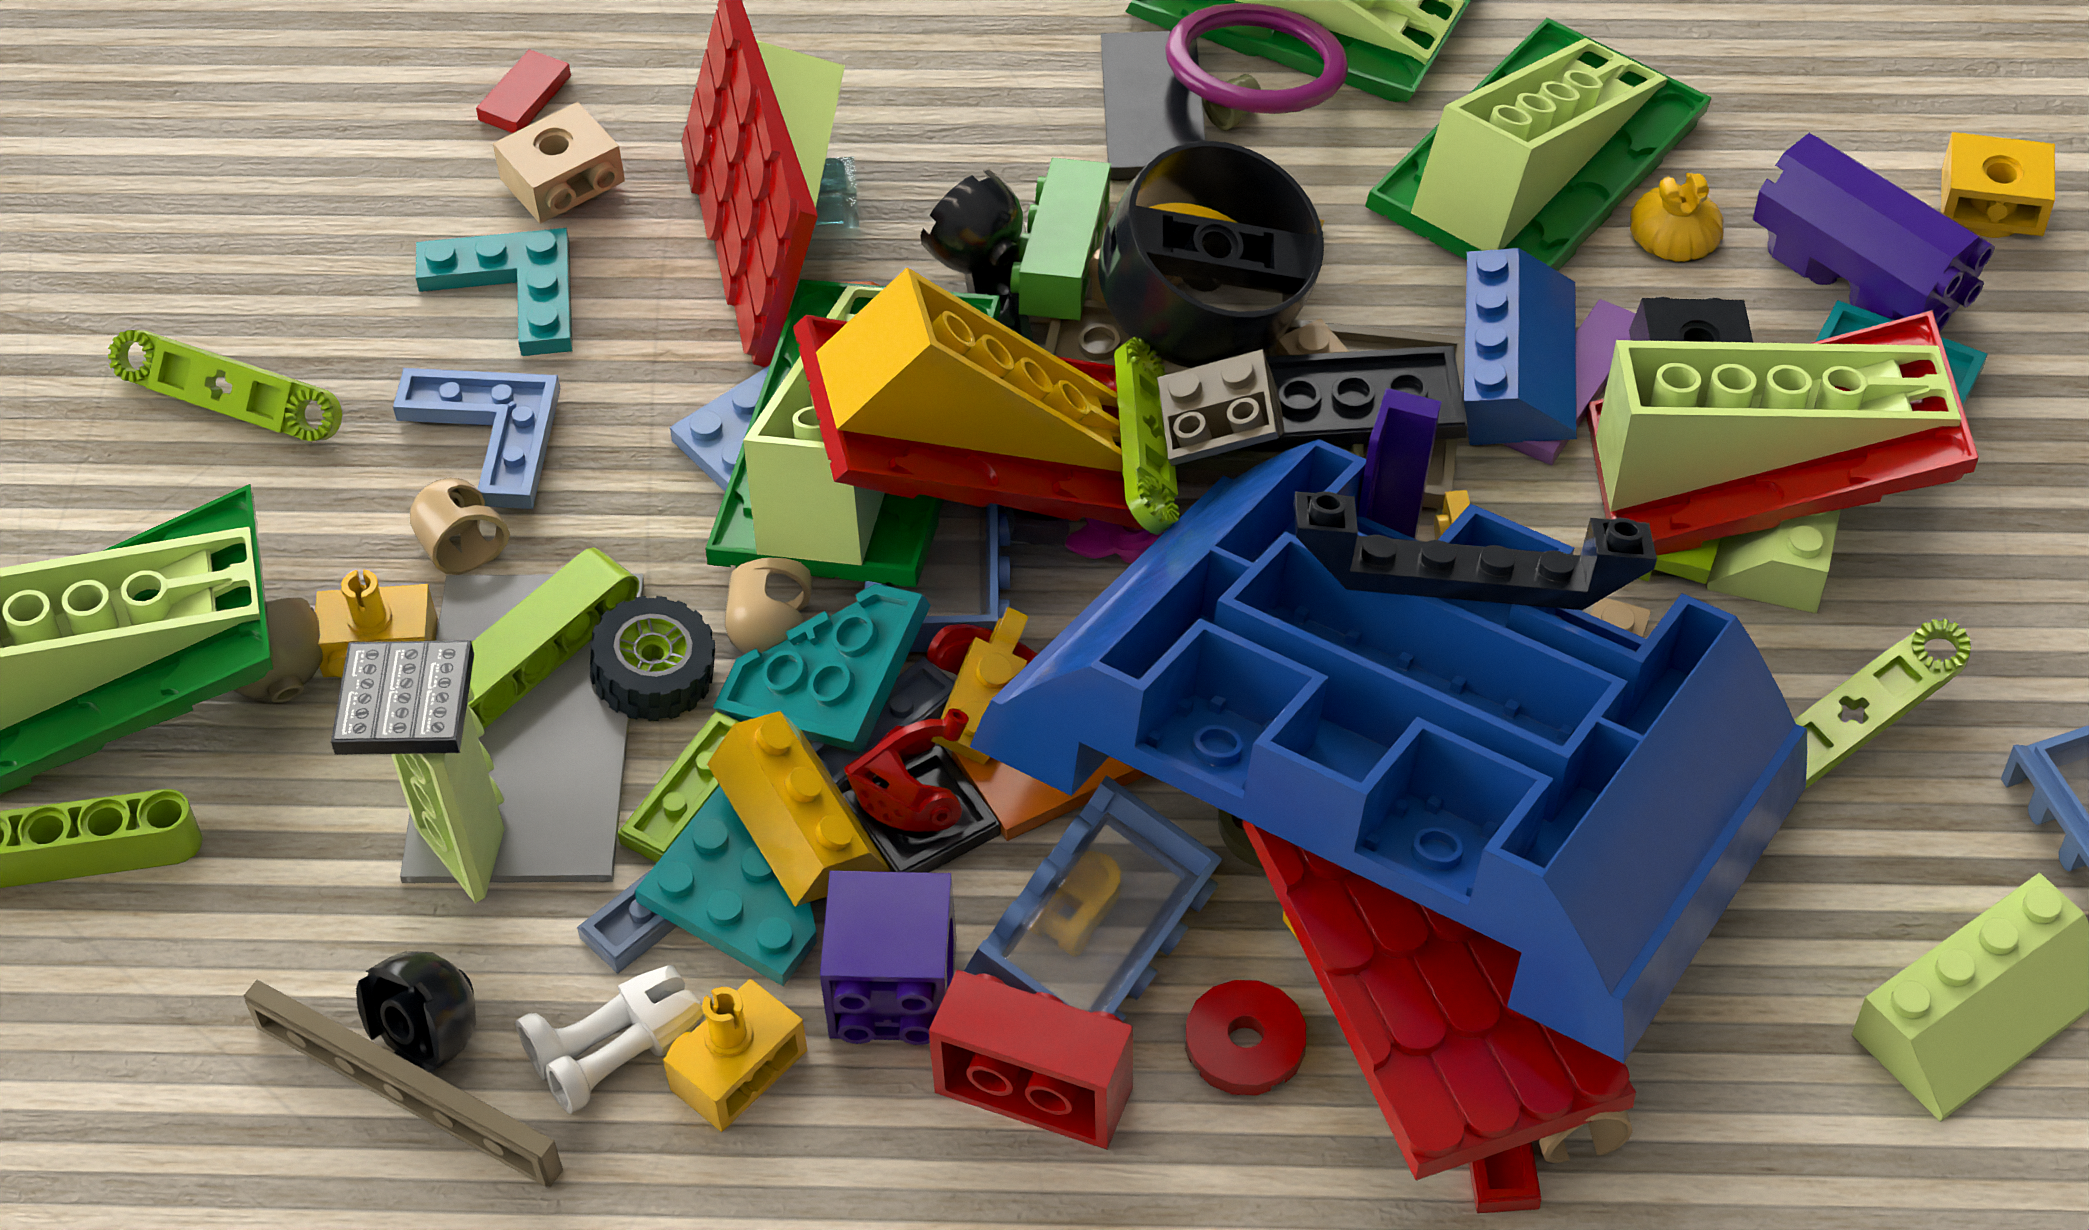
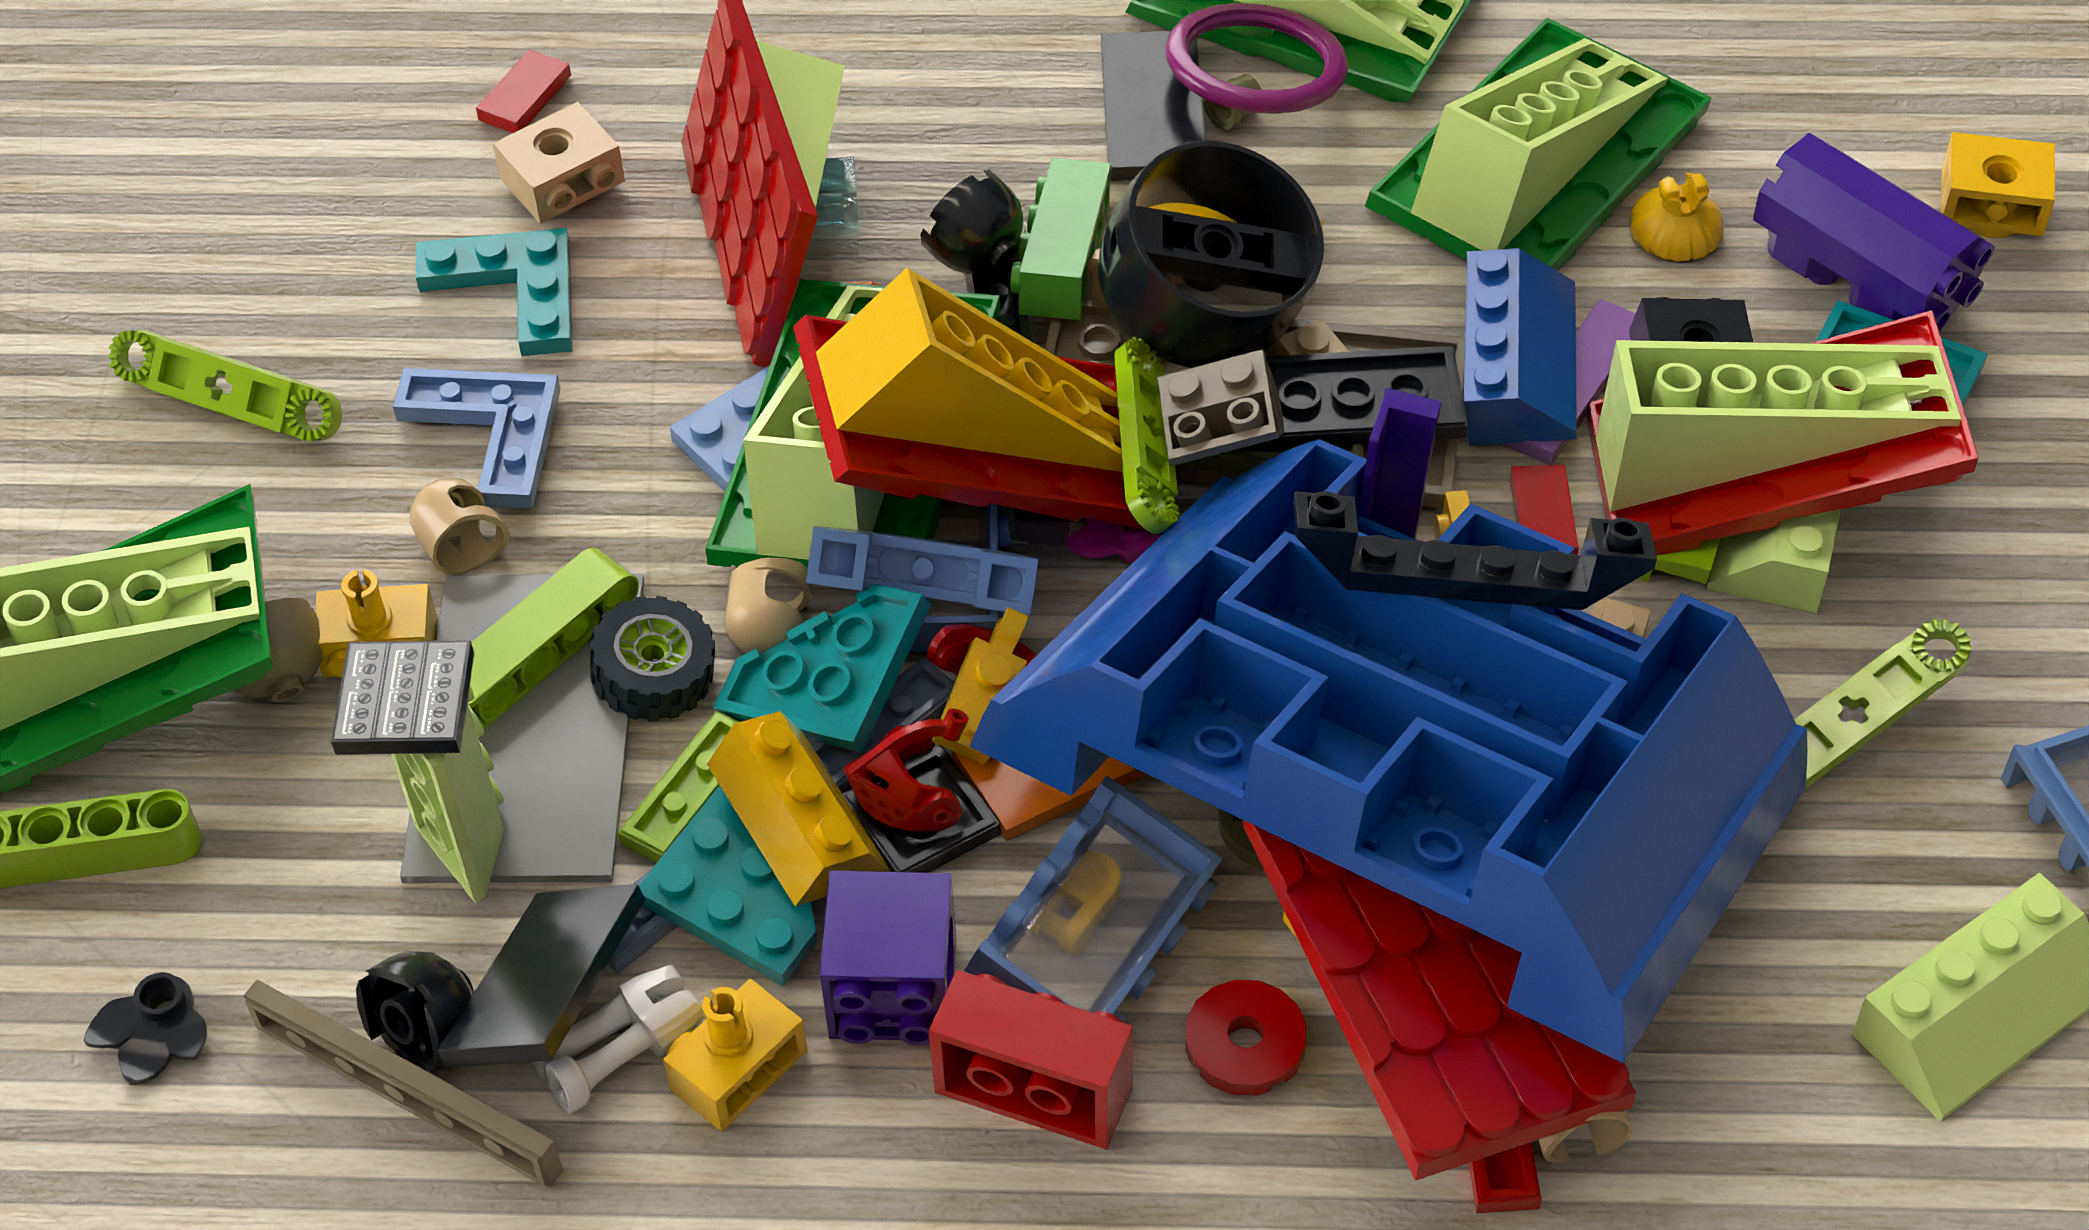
(147, 1034): none -> black plate
(542, 976): none -> black tile
(922, 566): none -> medium blue slope
(1544, 501): none -> red tile

